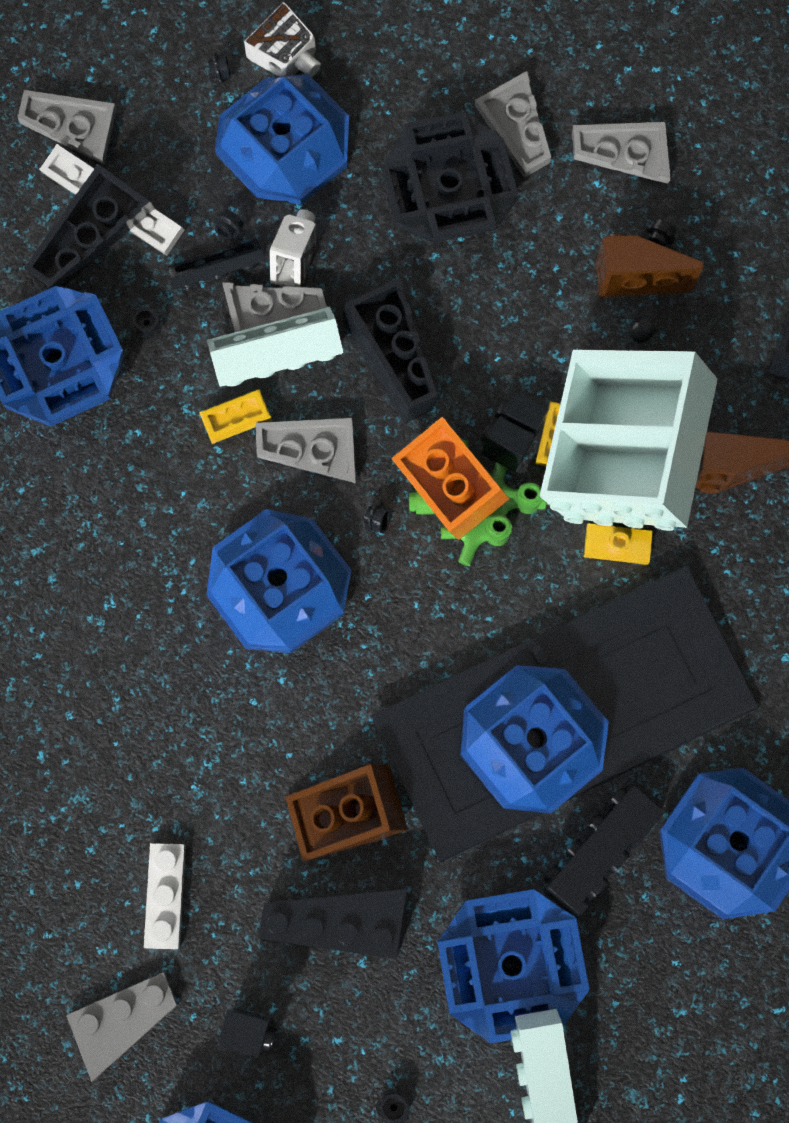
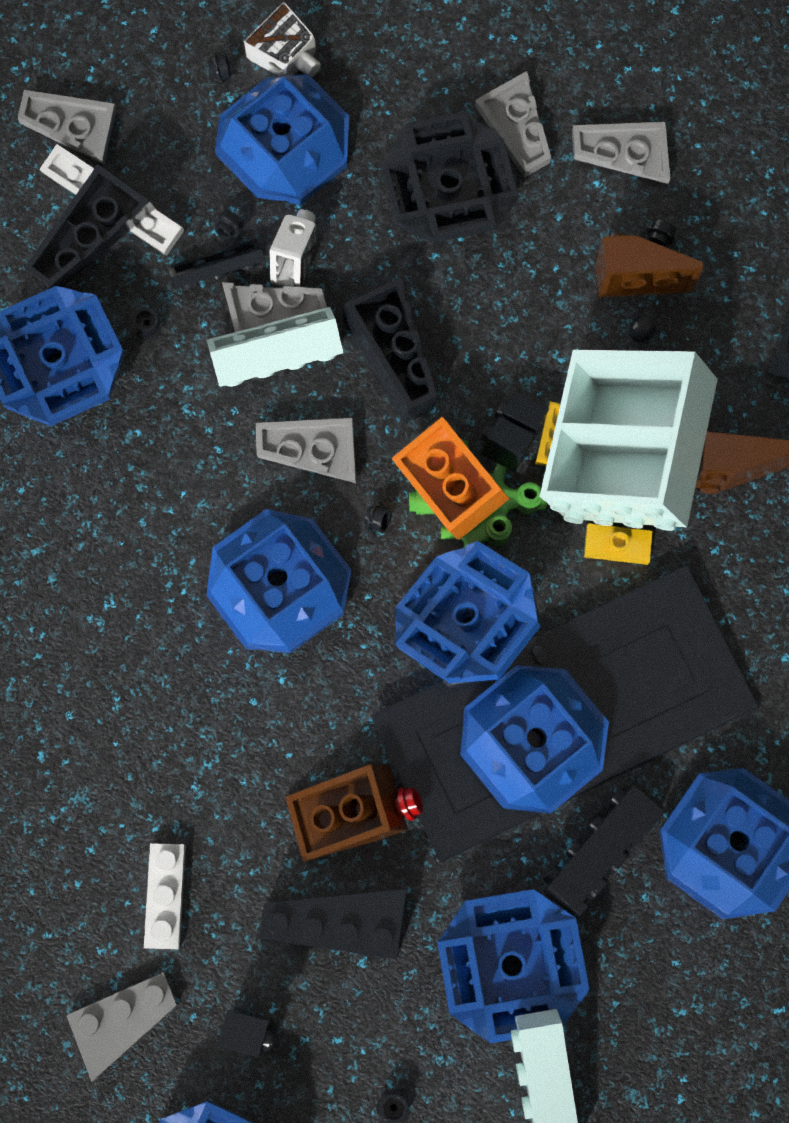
(235, 416): yellow plate -> none
(409, 803): none -> red plate
(461, 586): none -> blue piece

